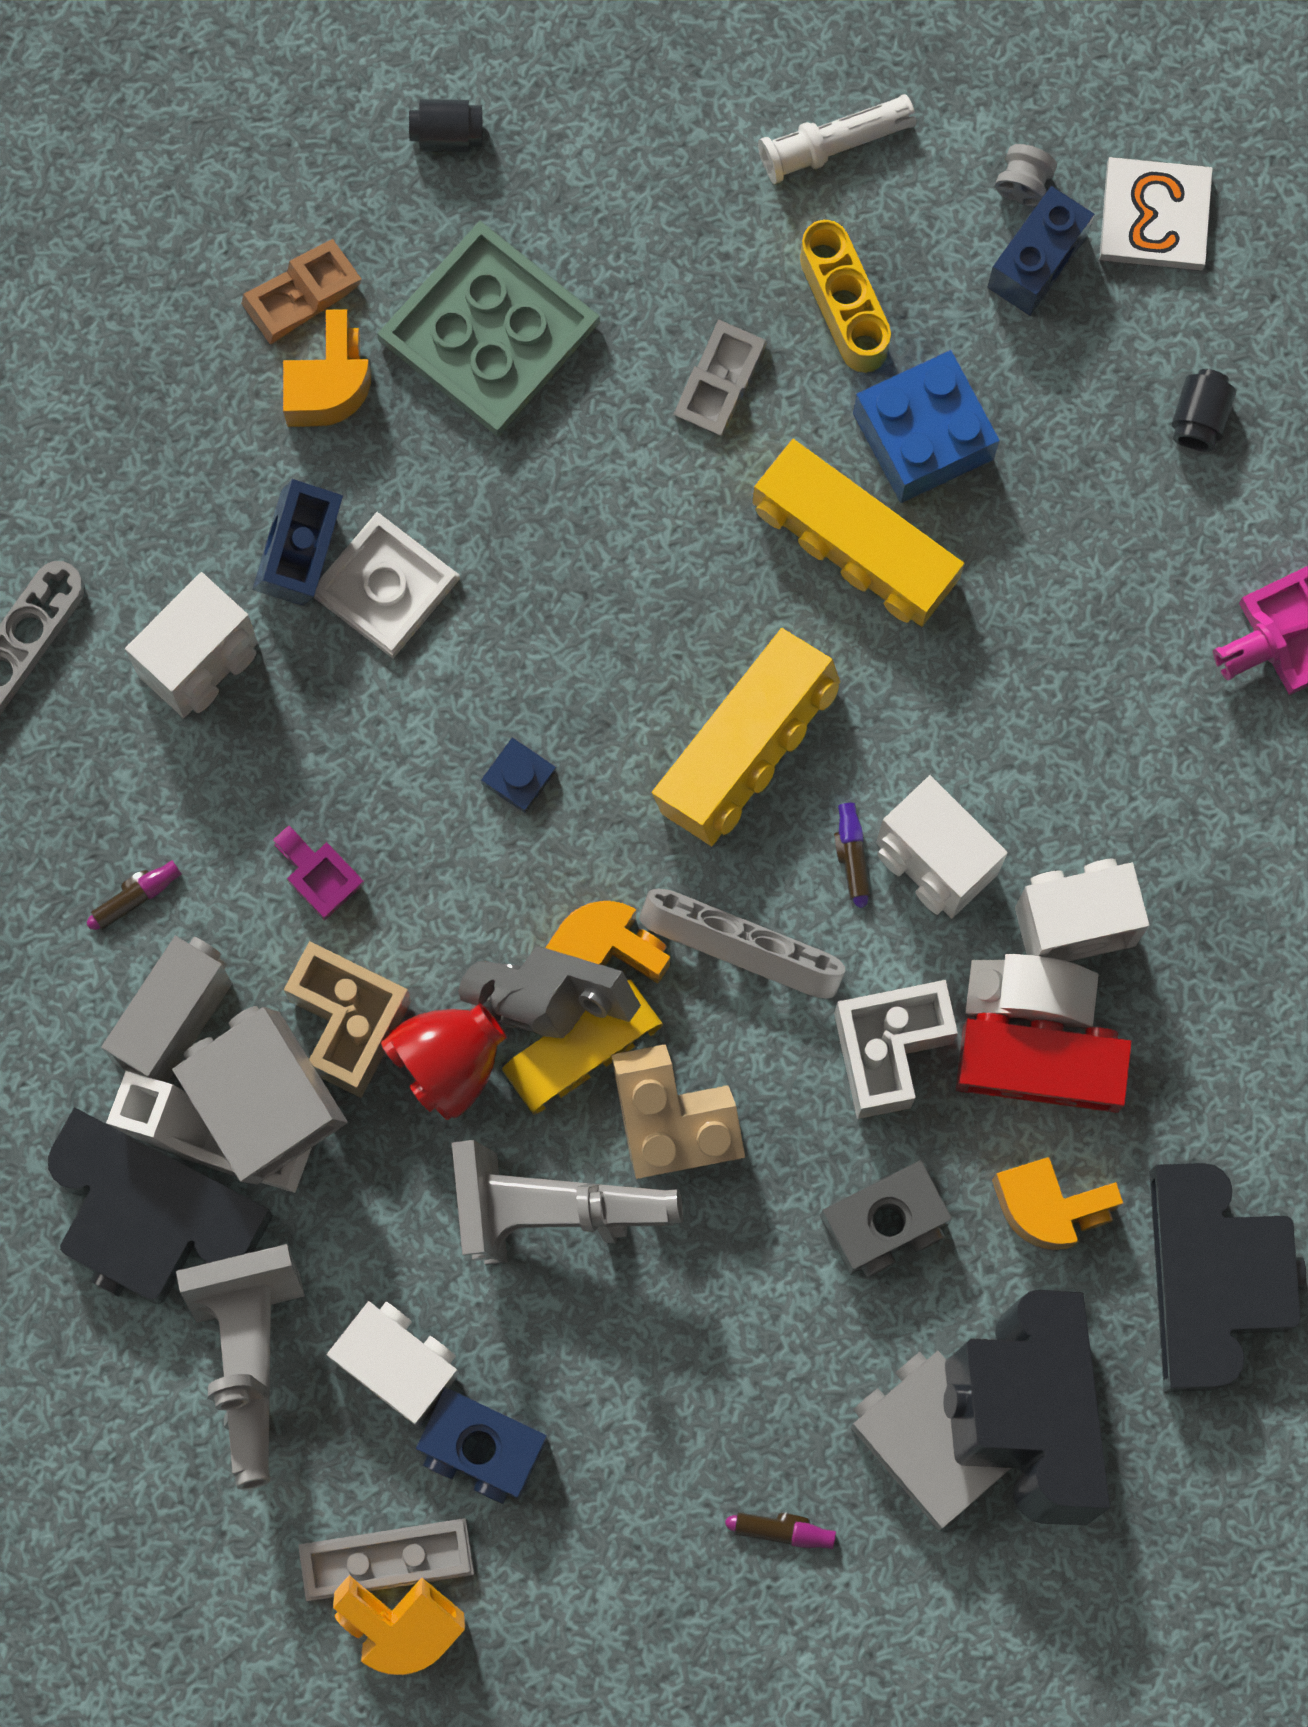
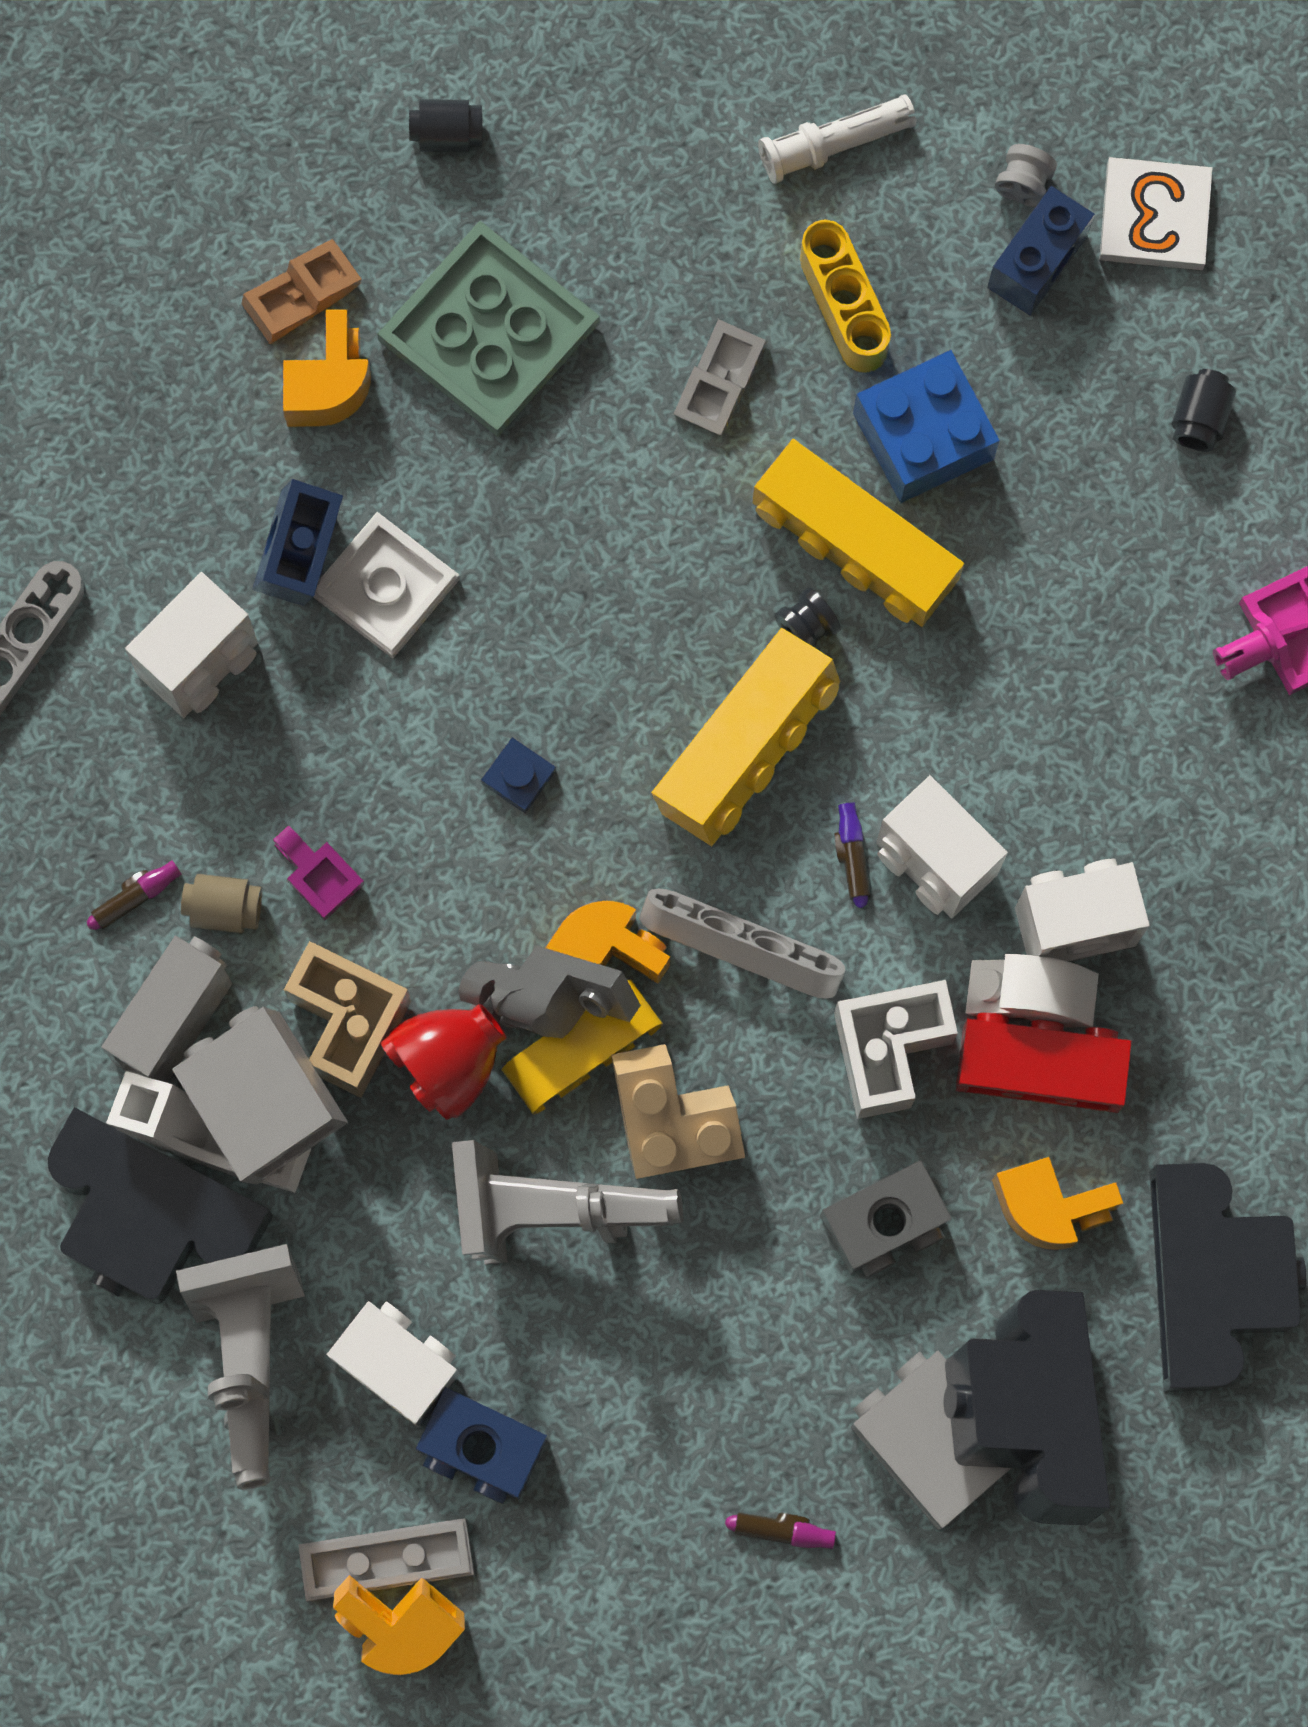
(222, 903): none -> dark tan brick
(808, 618): none -> black wheel

